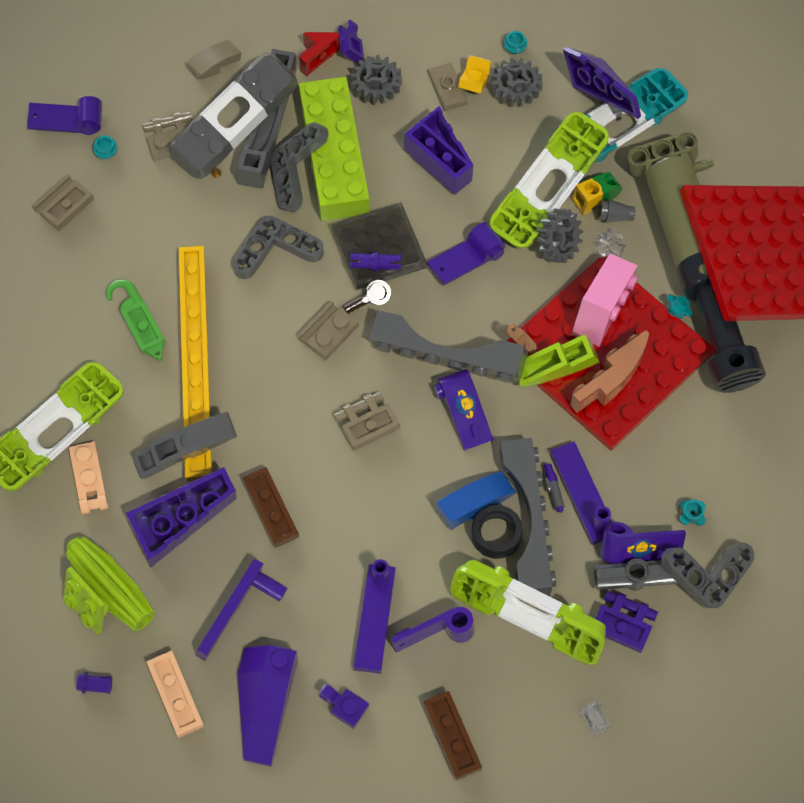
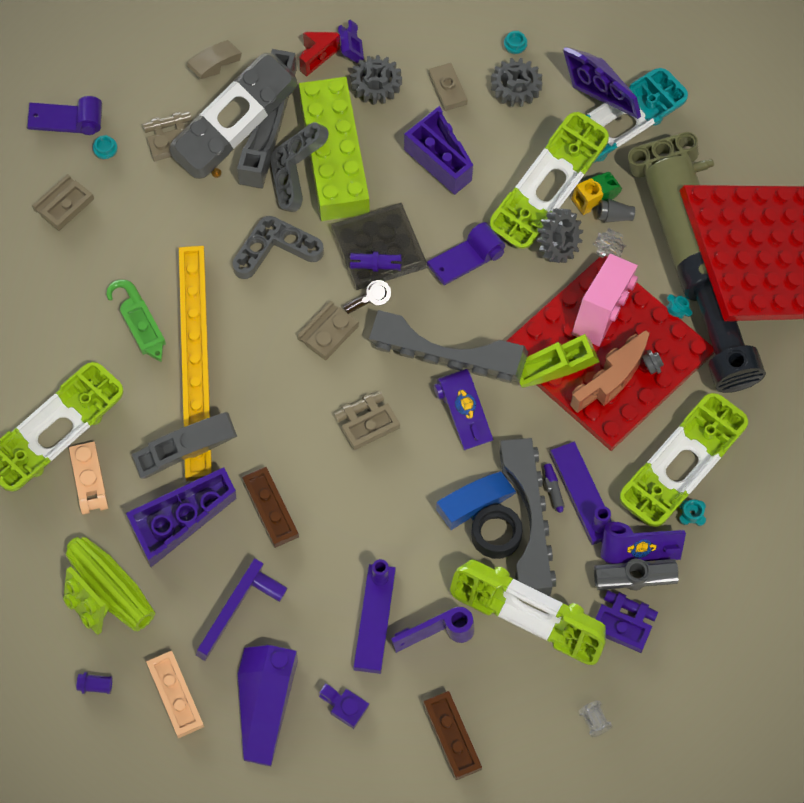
(475, 75): yellow bracket -> none
(521, 338): medium nougat piece -> none
(653, 362): none -> dark grey plate
(705, 431): none -> lime piece
(706, 581): dark grey beam -> none

